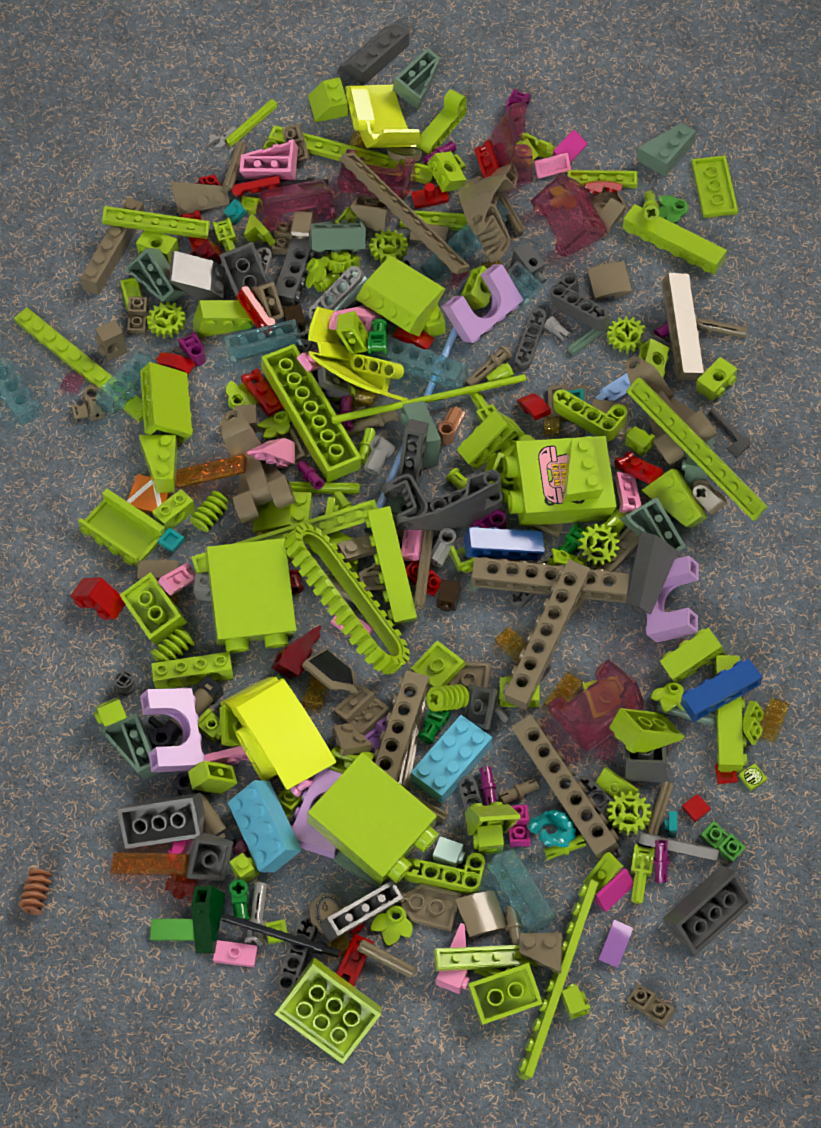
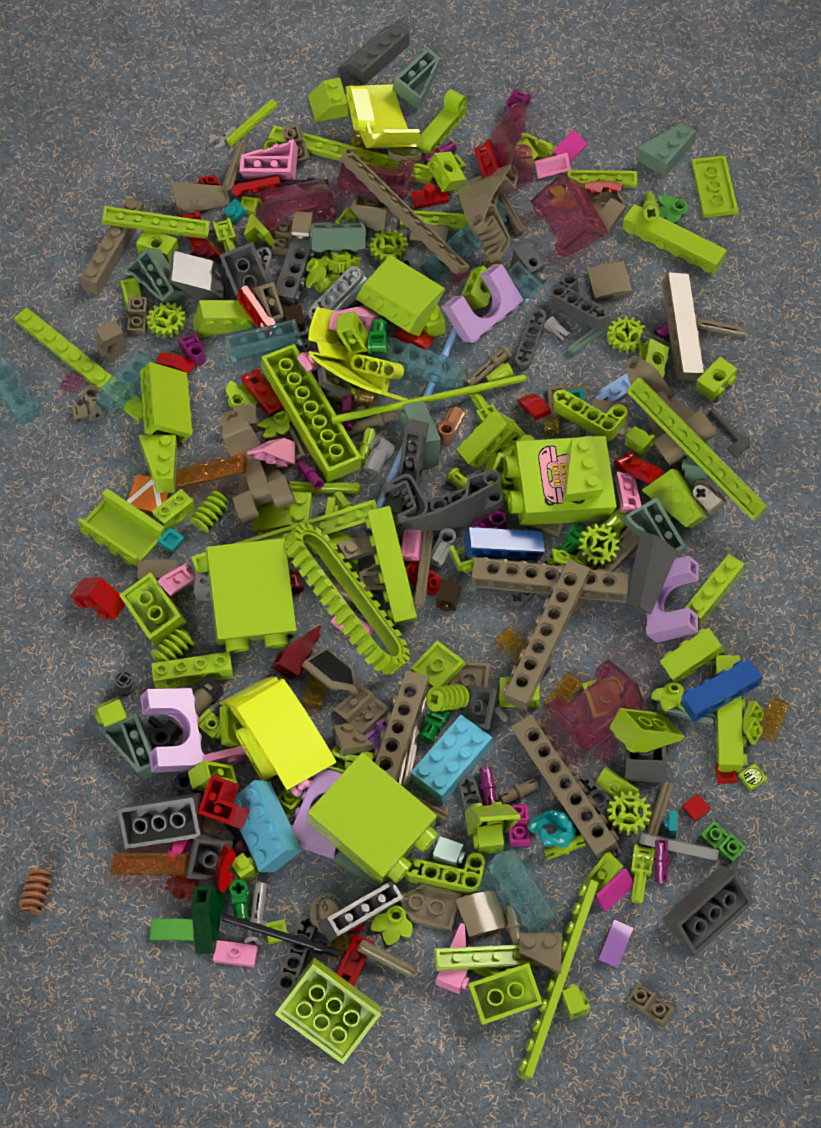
(219, 800): none -> red brick
(223, 875): none -> red slope
(716, 588): none -> lime brick

